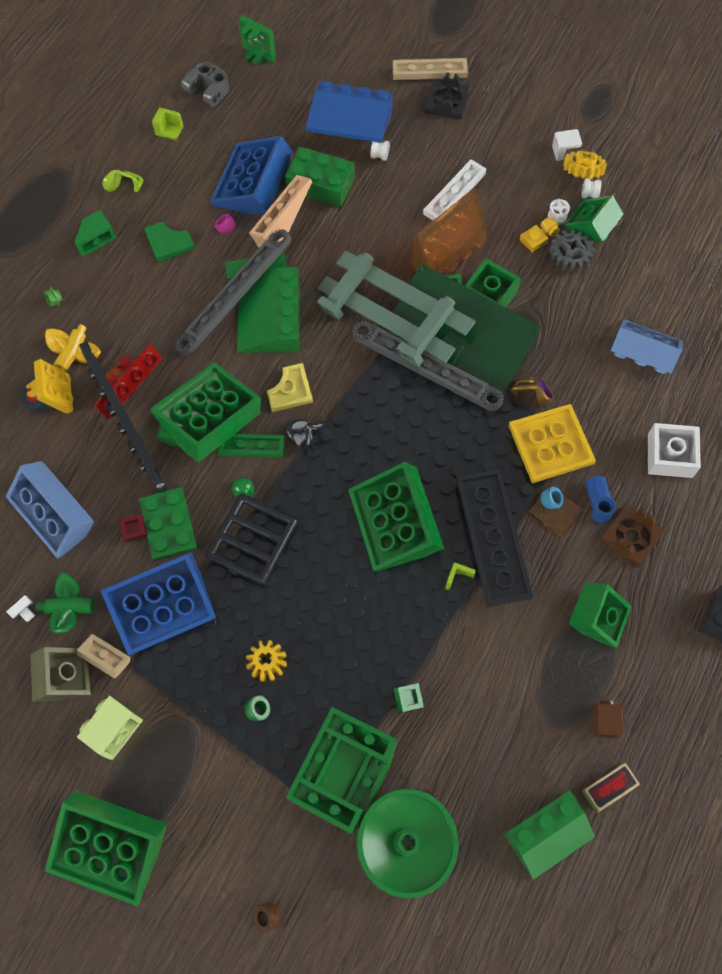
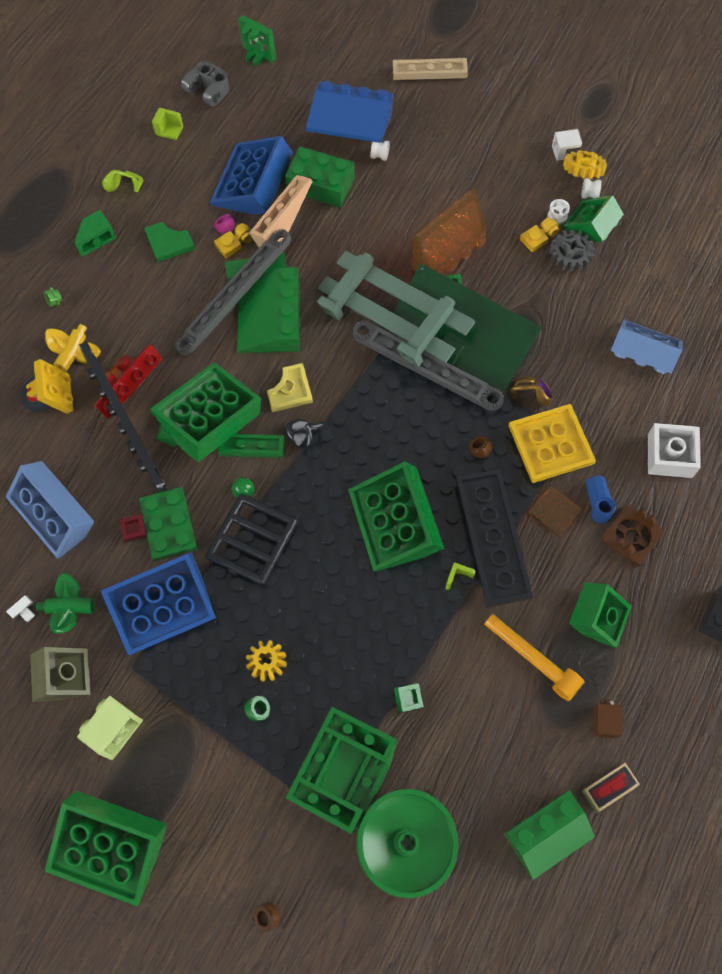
(103, 656): tan plate -> none
(230, 244): none -> yellow plate
(447, 109): black piece -> none
(455, 189): white plate -> none
(480, 447): none -> reddish brown piece
(494, 283): green brick -> none
(547, 500): dark azure piece -> none
(566, 682): none -> light orange piece

